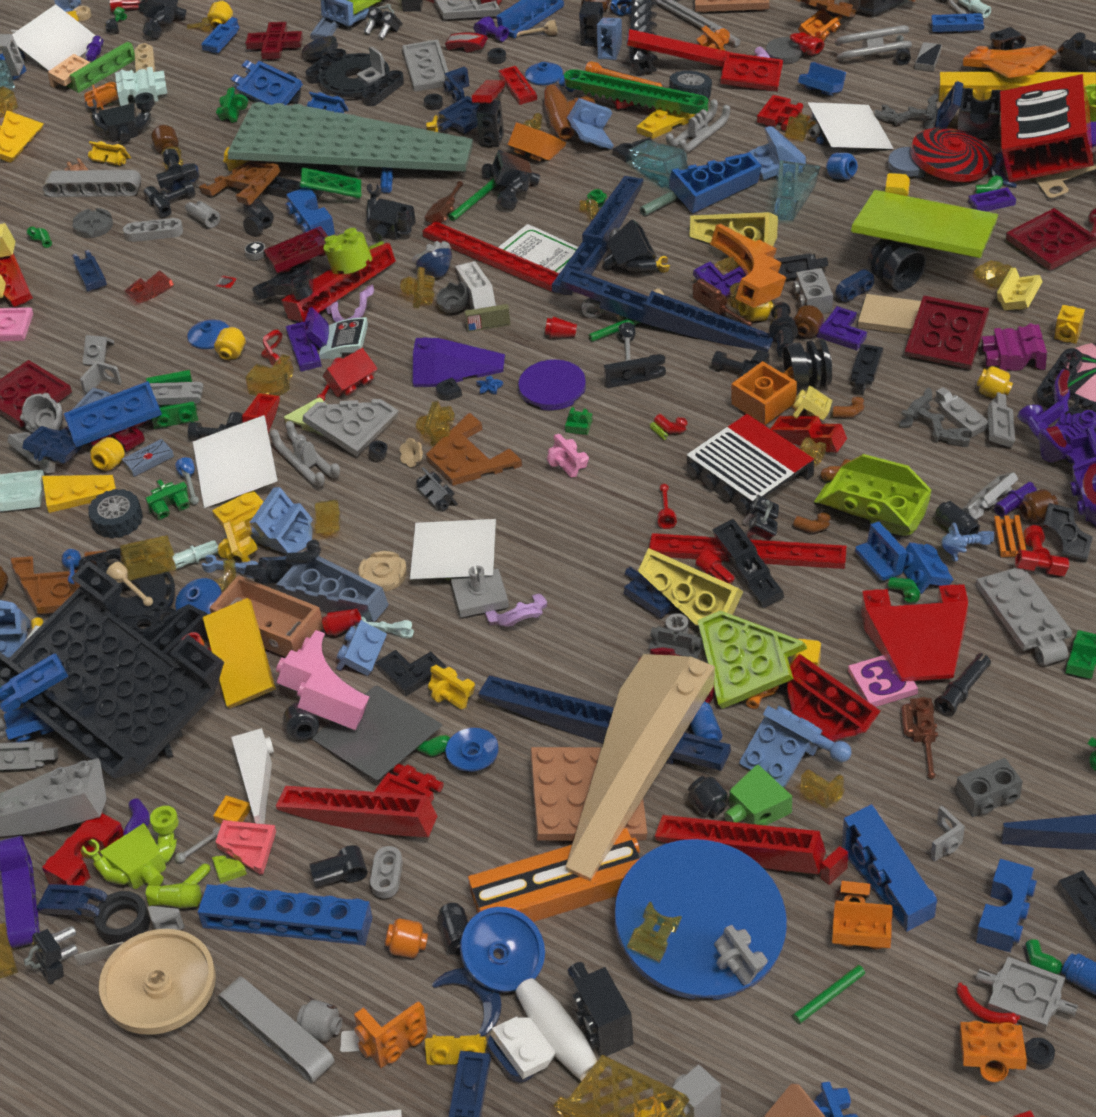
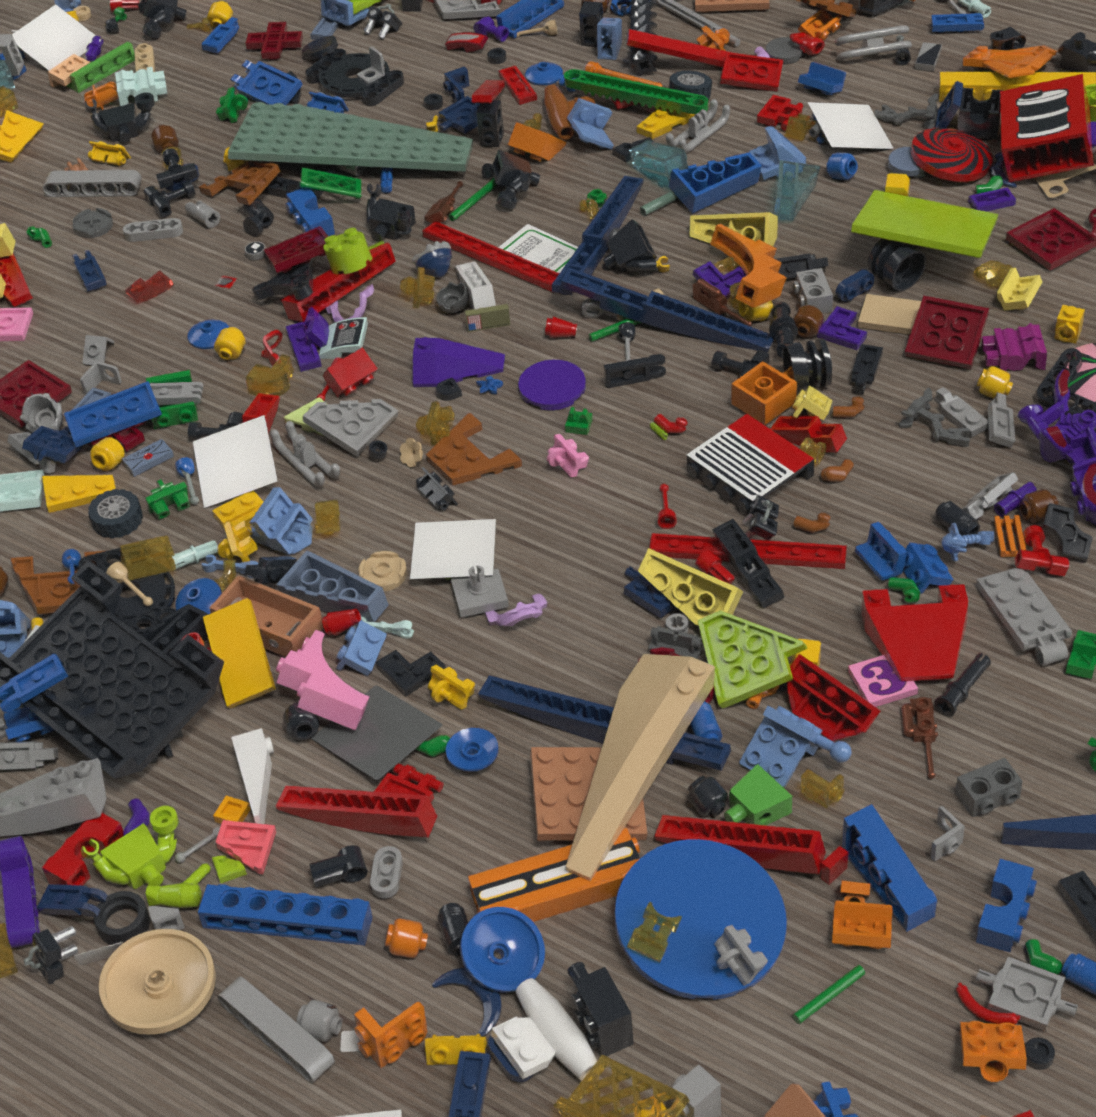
(299, 558): black arm -> none
(425, 64): light grey tile -> none
(879, 492): lime slope -> none

